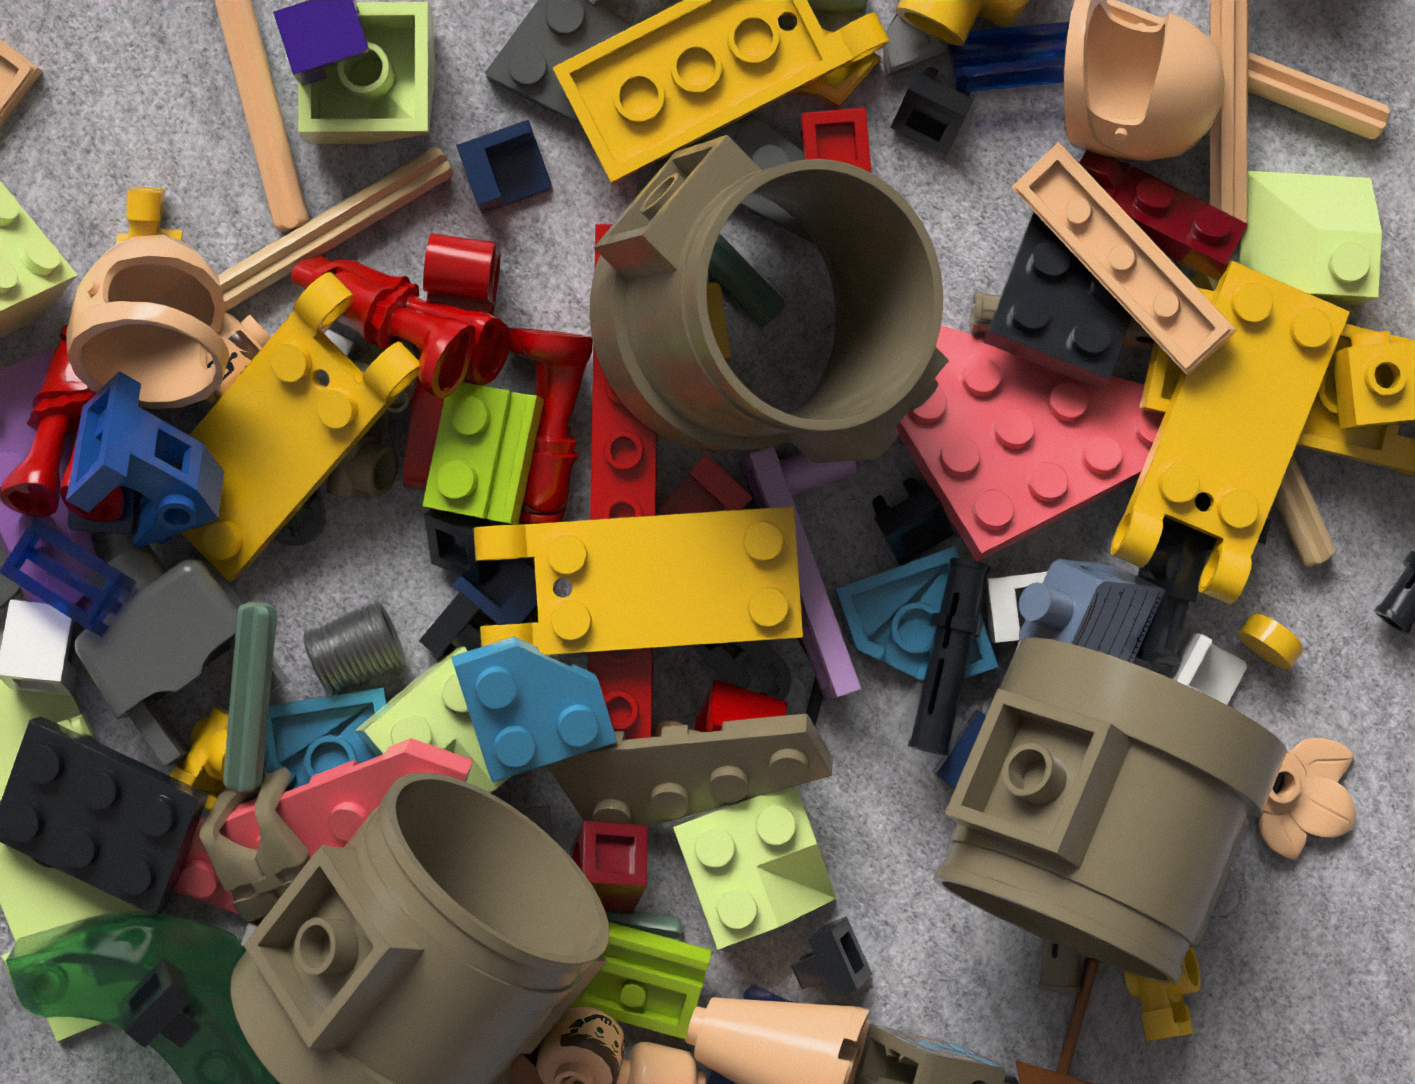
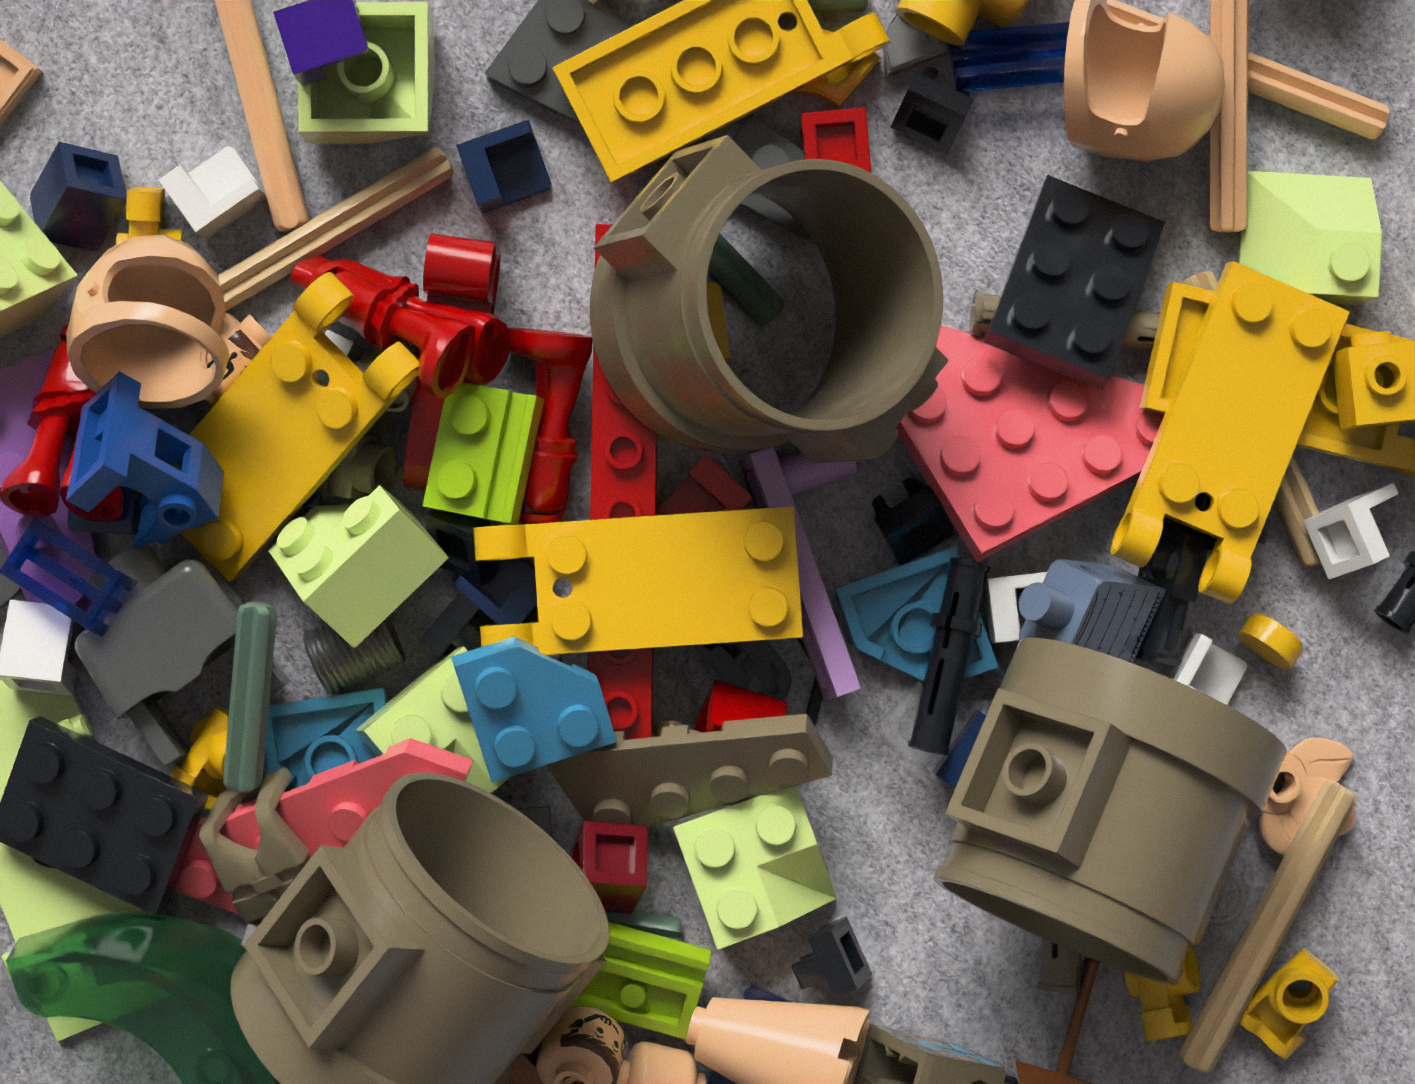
(78, 196): none -> dark blue panel
(160, 1007): black tile -> none
(214, 192): none -> white panel
(357, 561): none -> yellowish green slope
(1124, 259): light nougat tile -> none
(1172, 218): dark red hinge -> none
(1267, 927): none -> tan axle
(1281, 1014): none -> yellow plate
(1348, 534): none -> white panel

